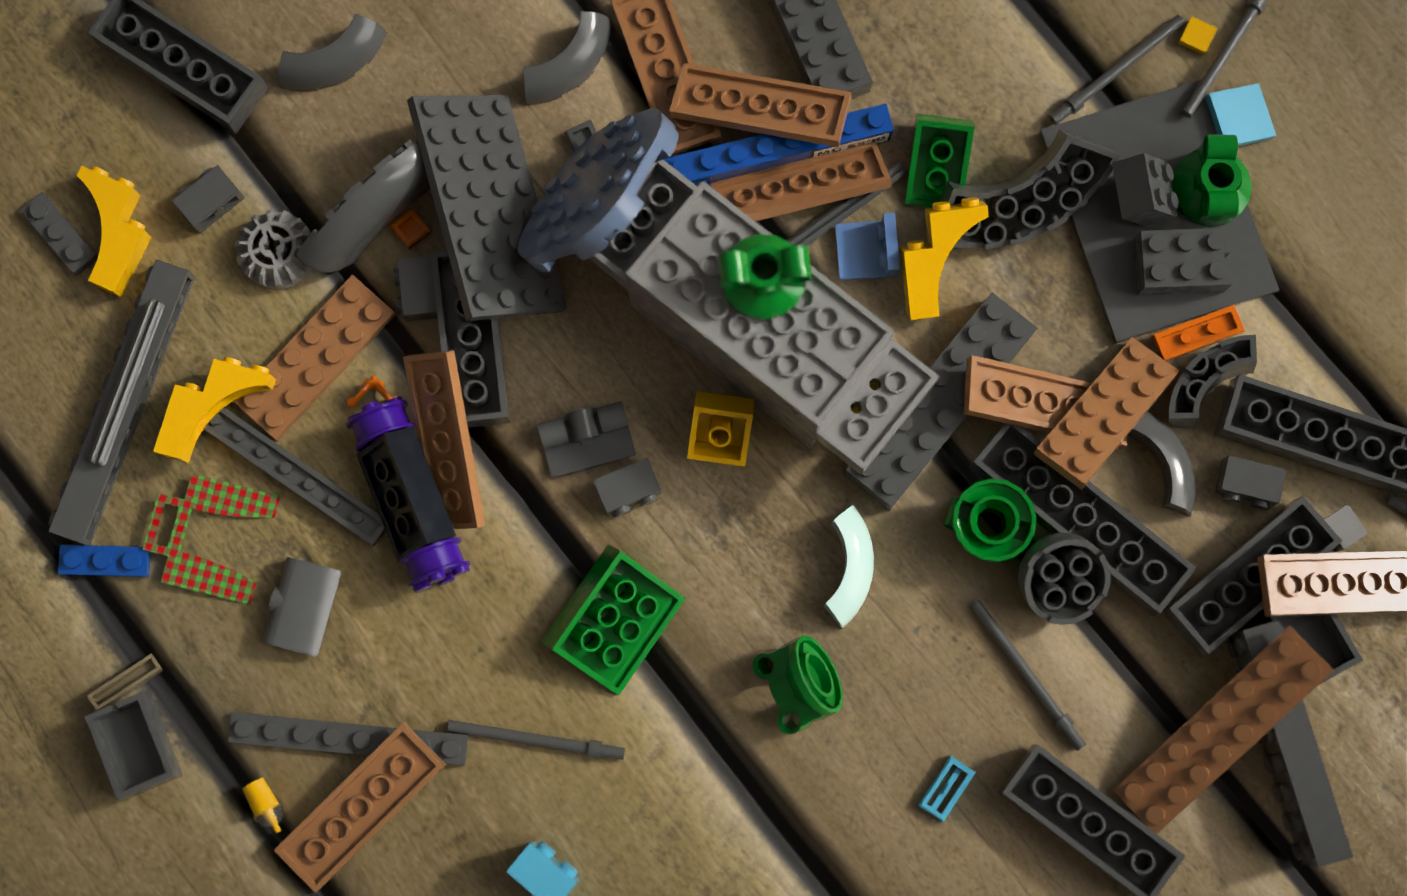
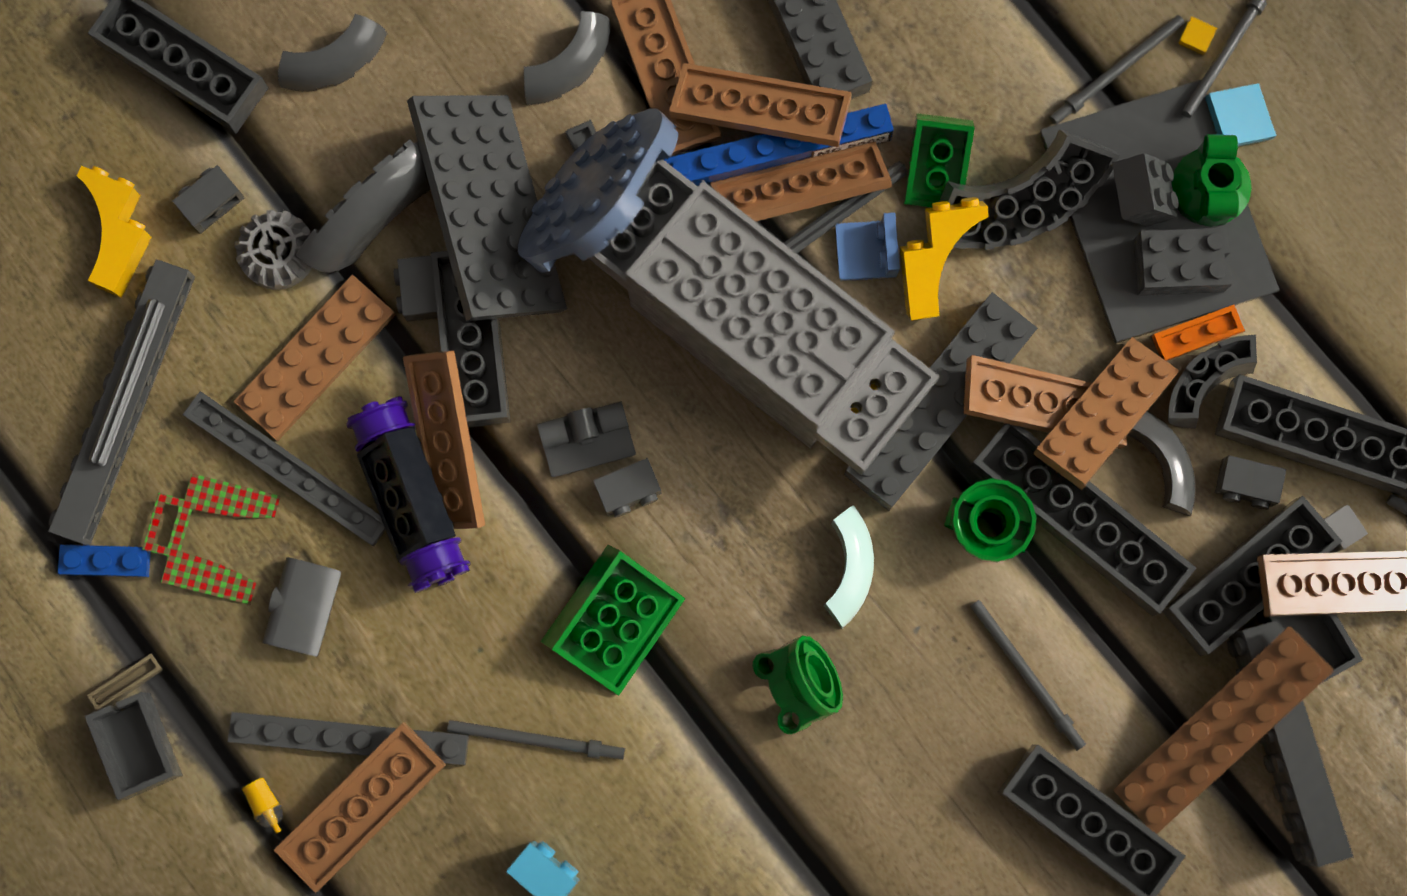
(59, 233): dark grey plate -> none
(193, 409): yellow arch -> none
(373, 383): orange piece -> none
(410, 229): orange tile -> none
(720, 428): yellow brick -> none
(764, 297): green piece -> none
(959, 768): medium azure tile -> none
(1061, 579): dark grey cylinder -> none

